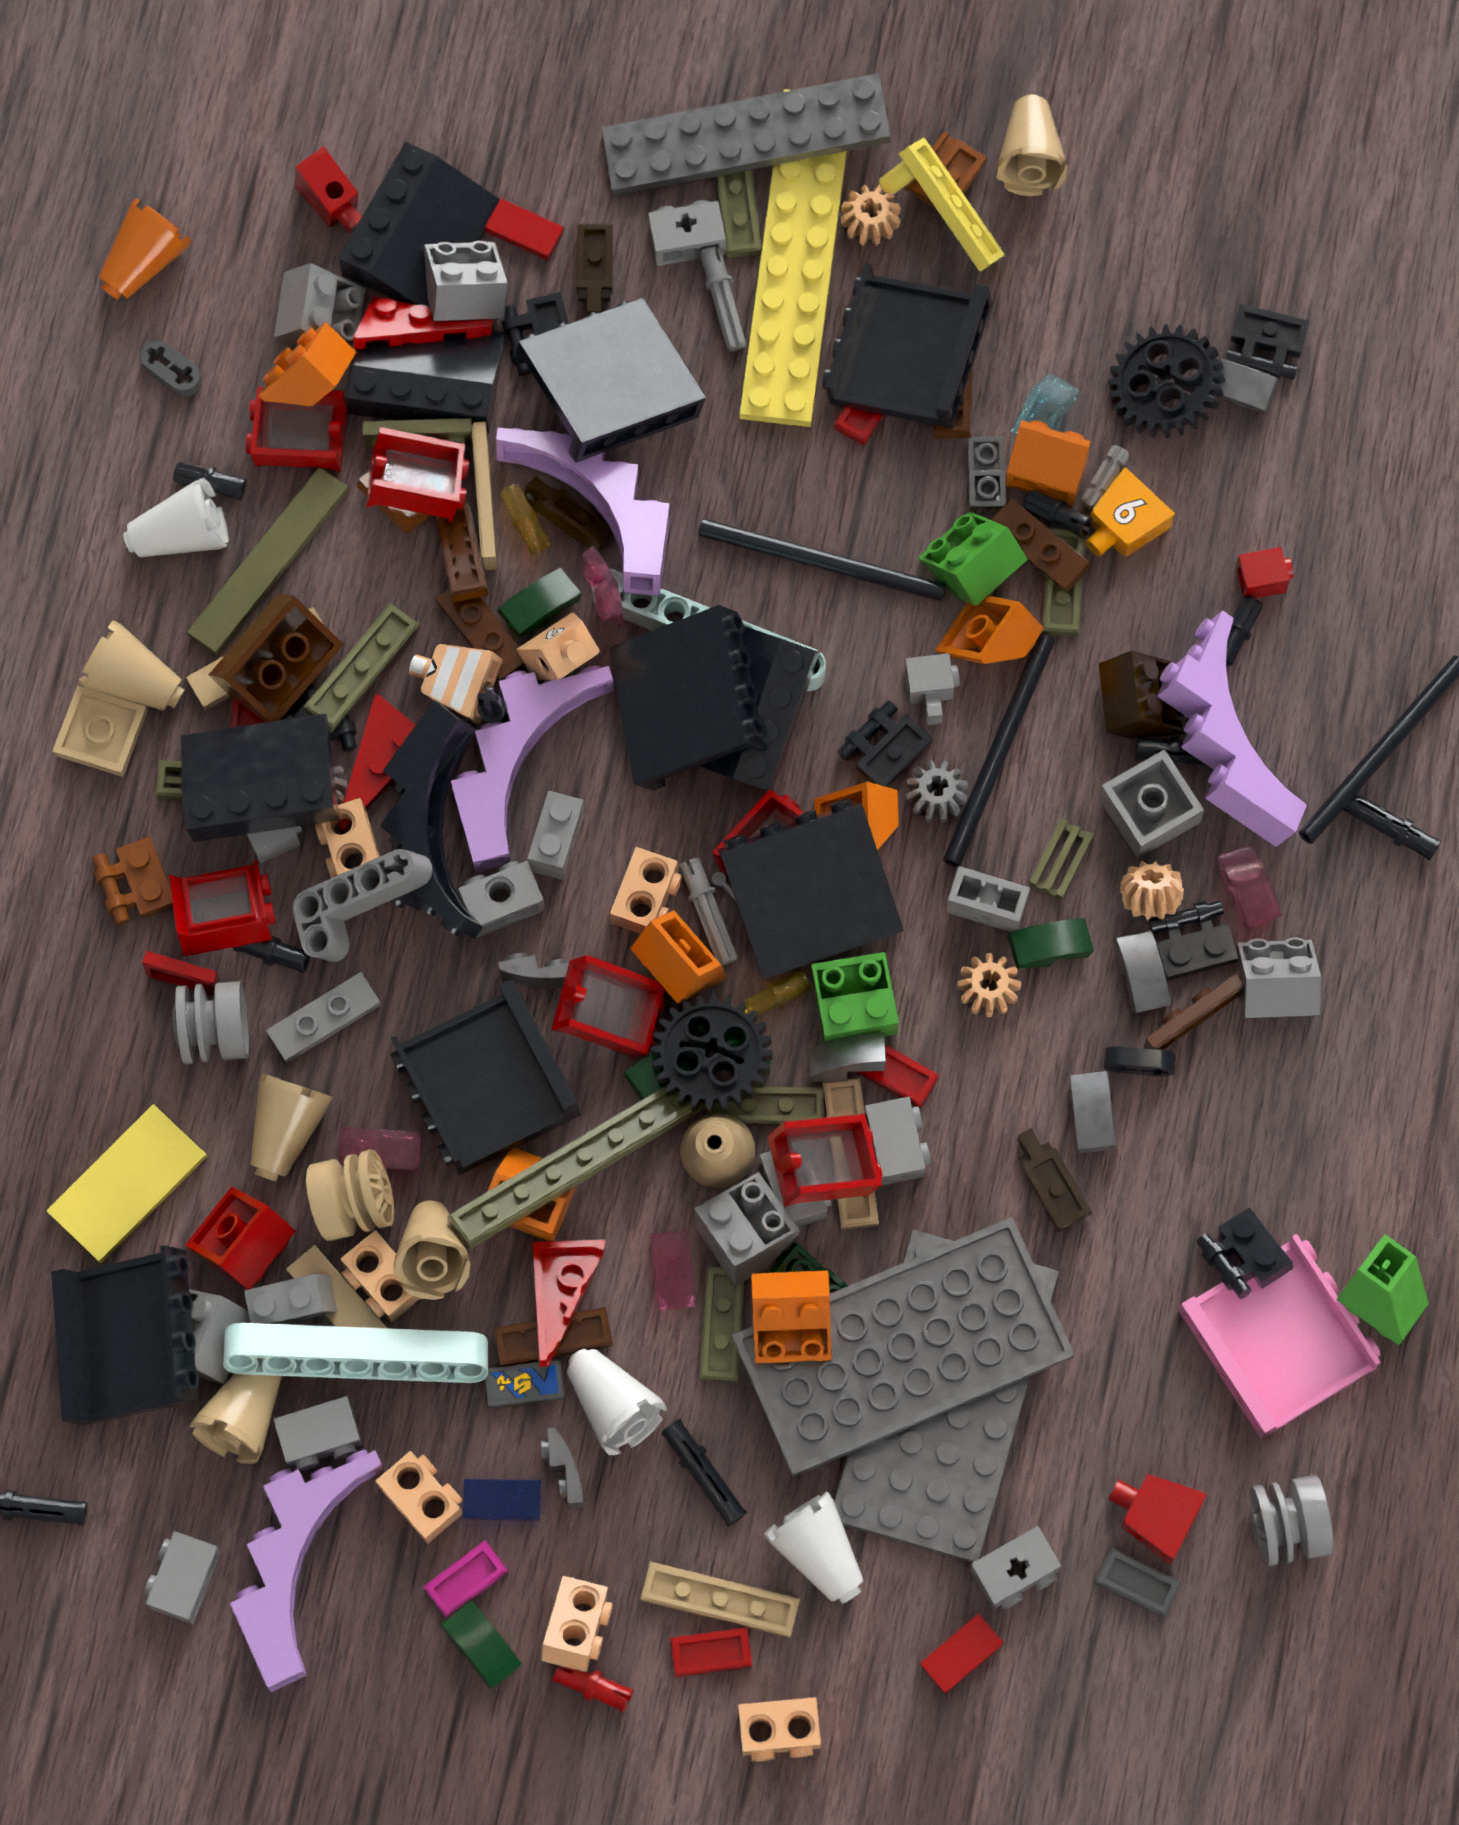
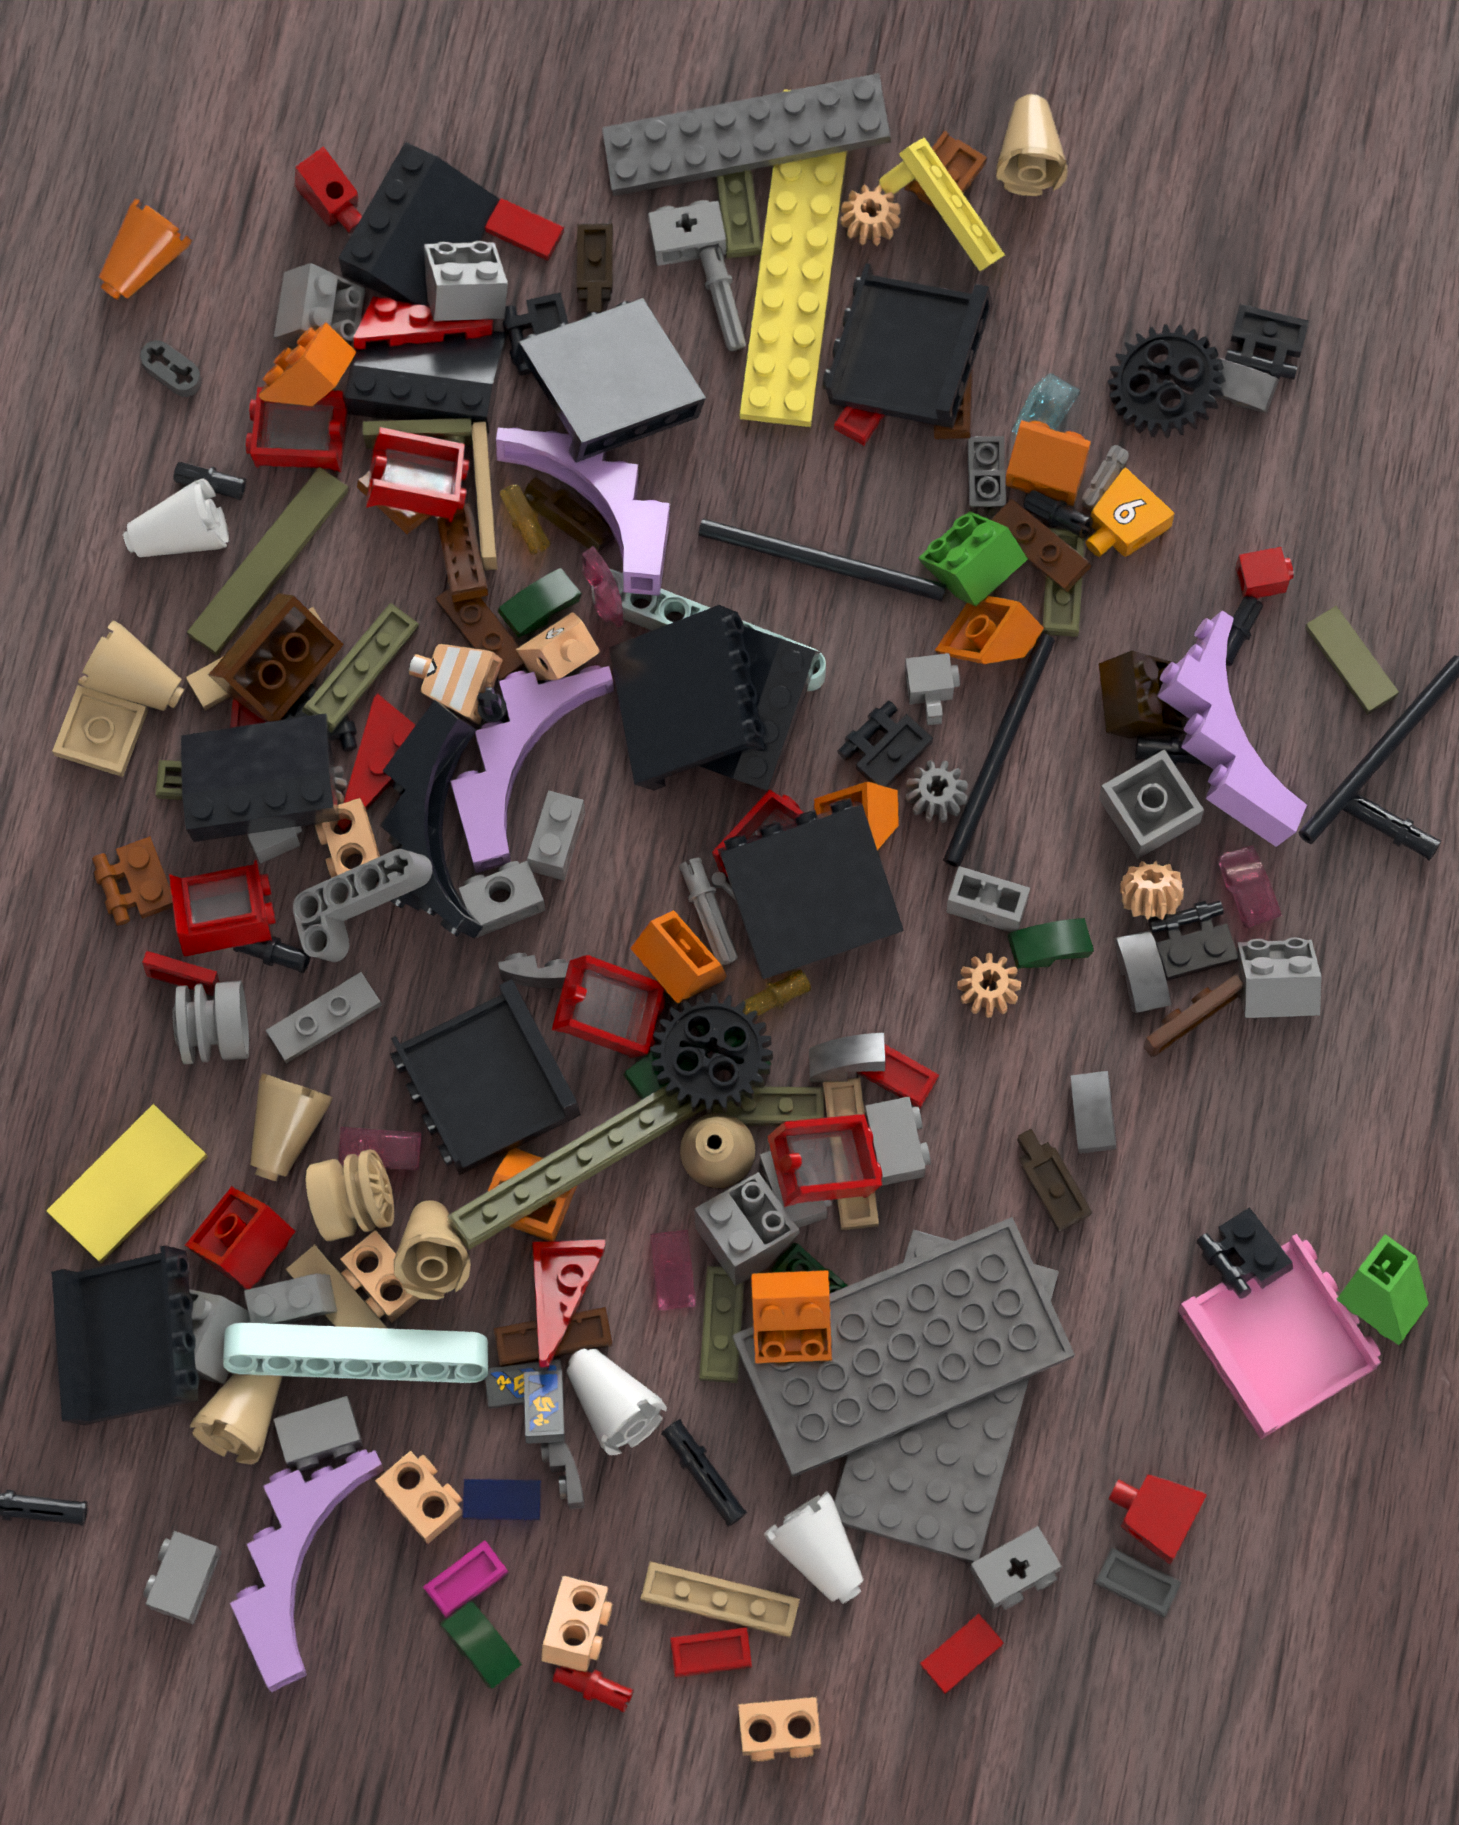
(544, 1406): none -> tile
(637, 890): light nougat brick -> none
(855, 997): bright green slope -> none
(1074, 832): olive tile -> none
(1139, 1061): black beam -> none
(1291, 1520): light grey wheel -> none
(1351, 660): none -> olive tile

